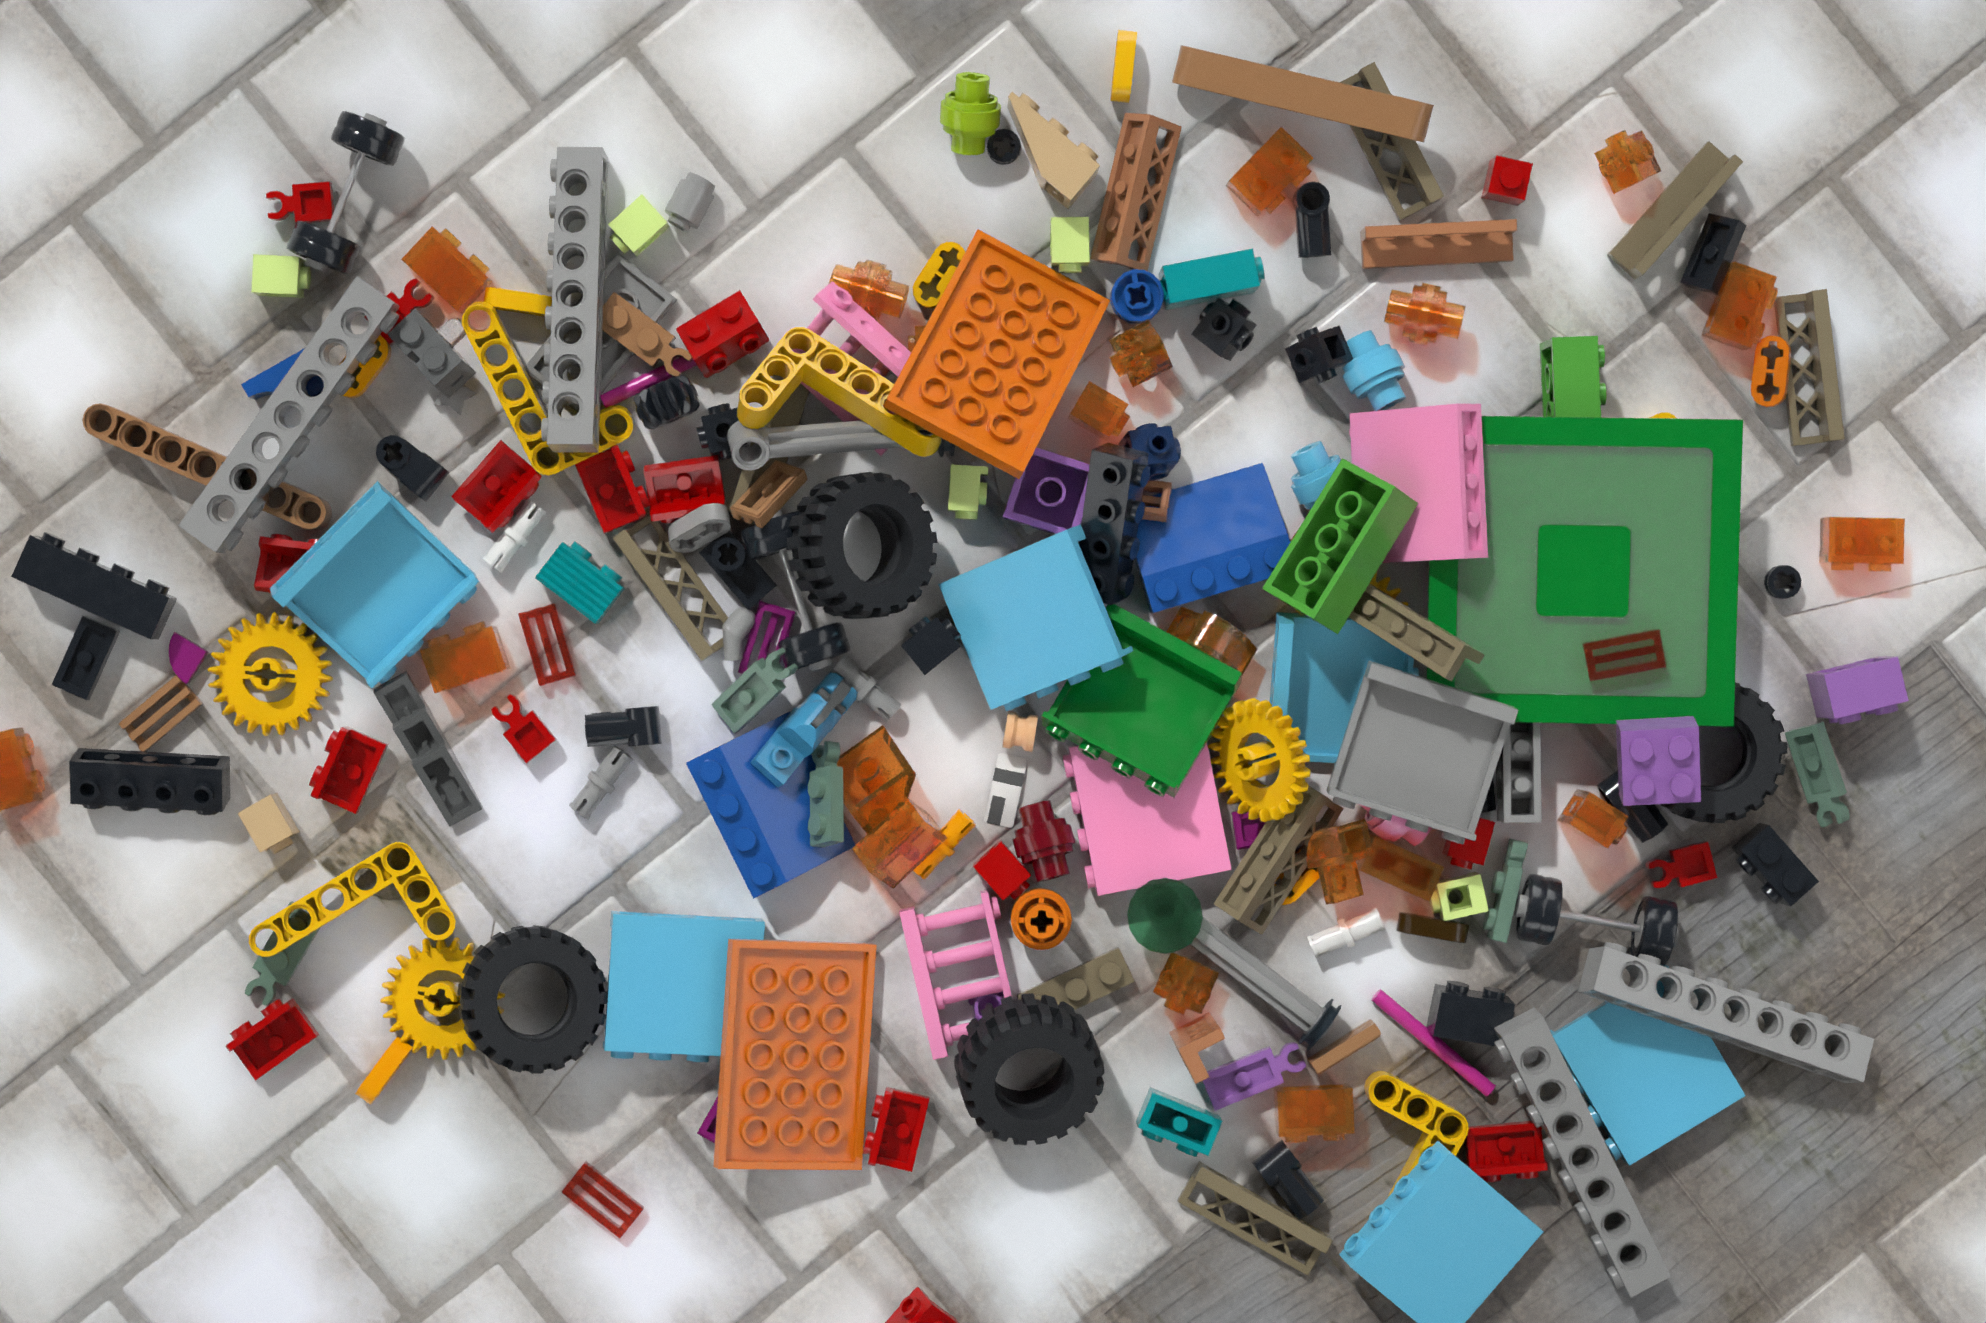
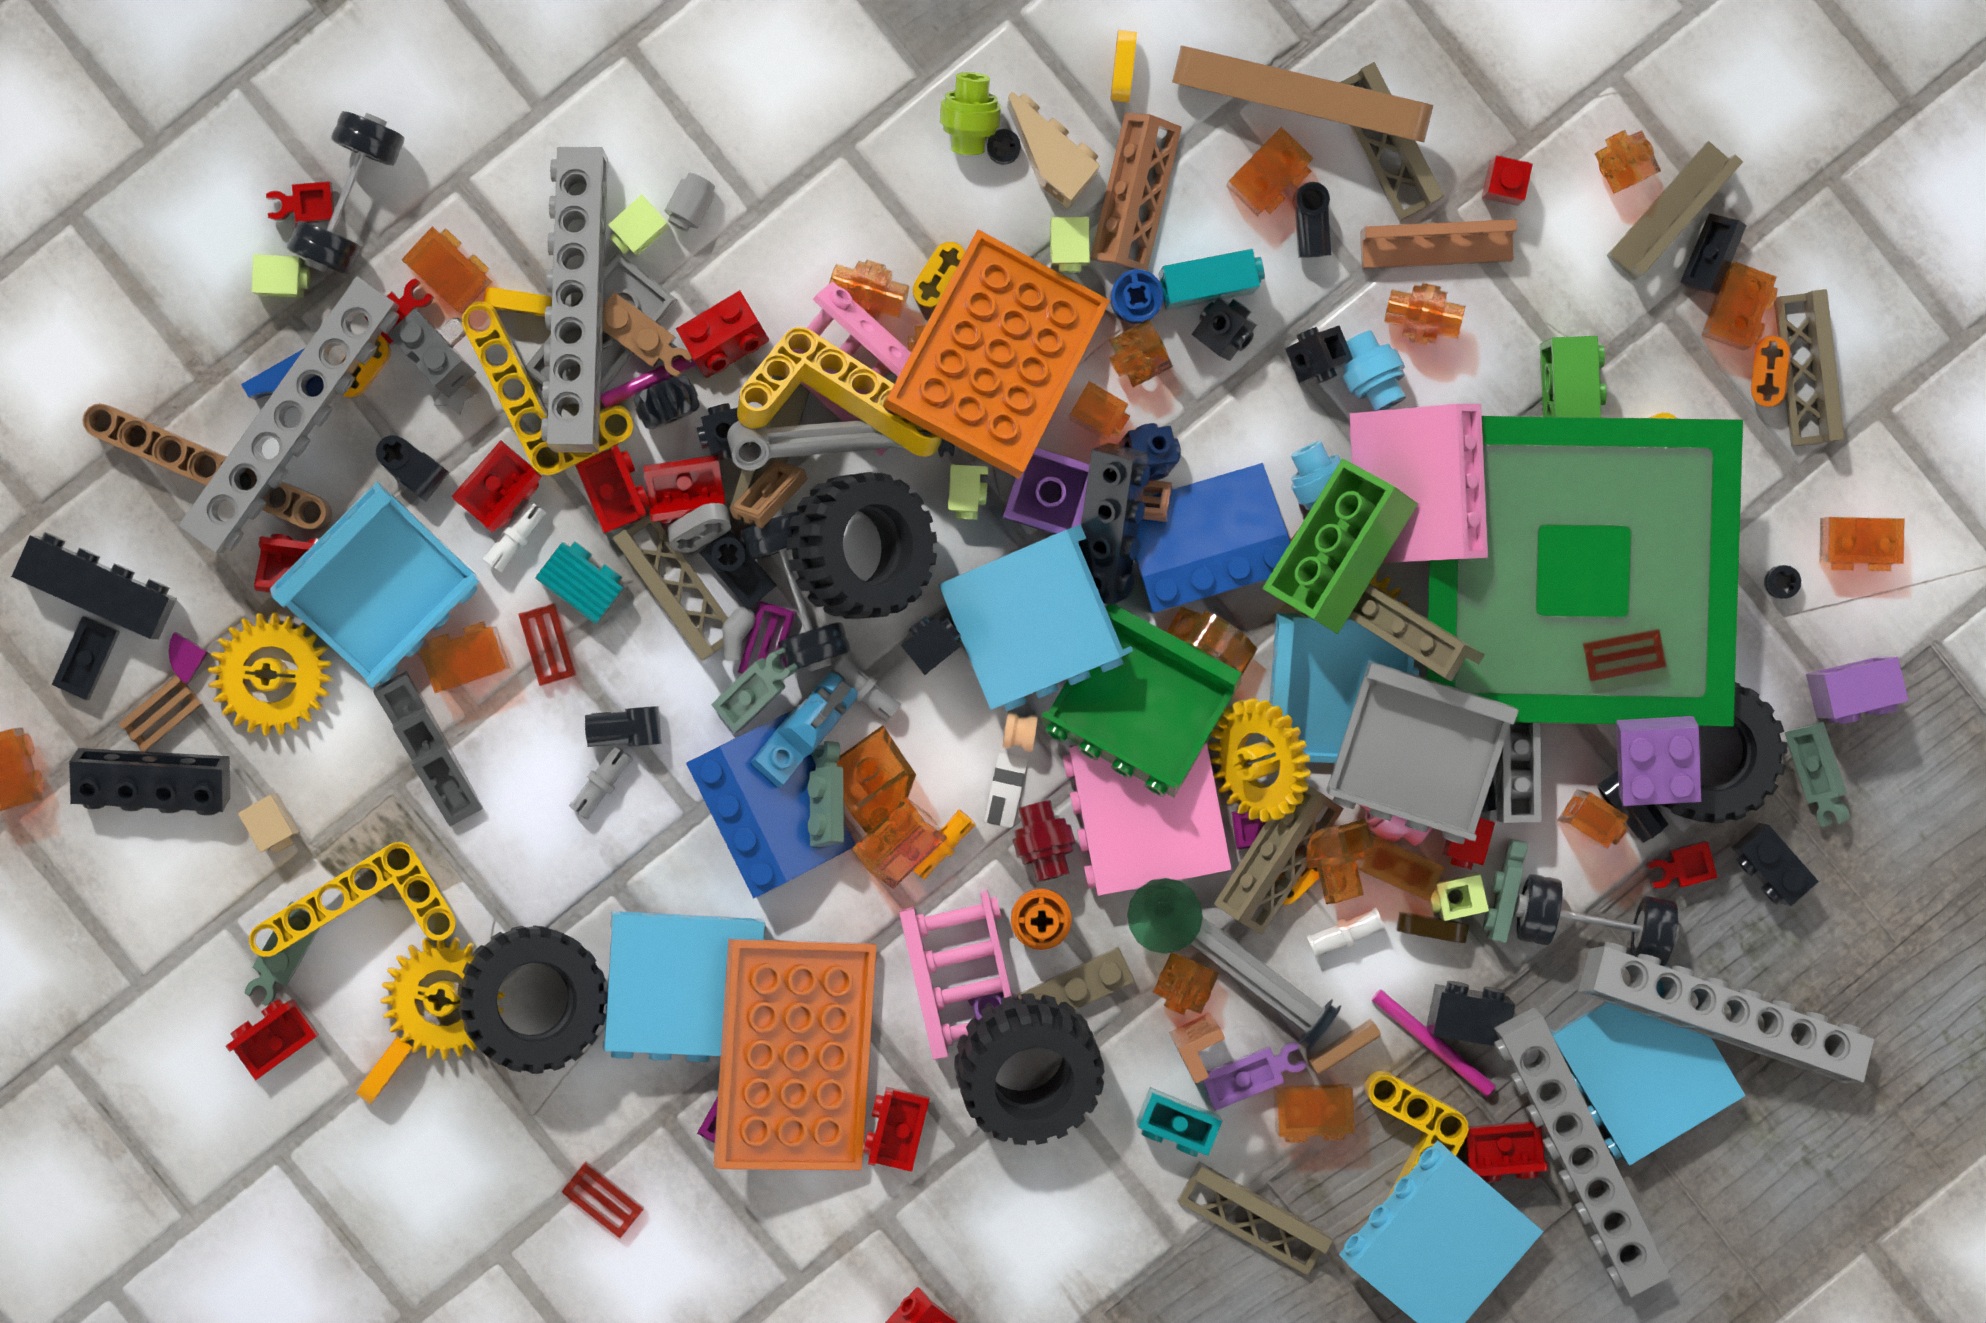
(348, 768): red bracket -> none
(527, 733): red plate -> none
(1003, 871): red brick -> none
(1284, 1174): black piece -> none

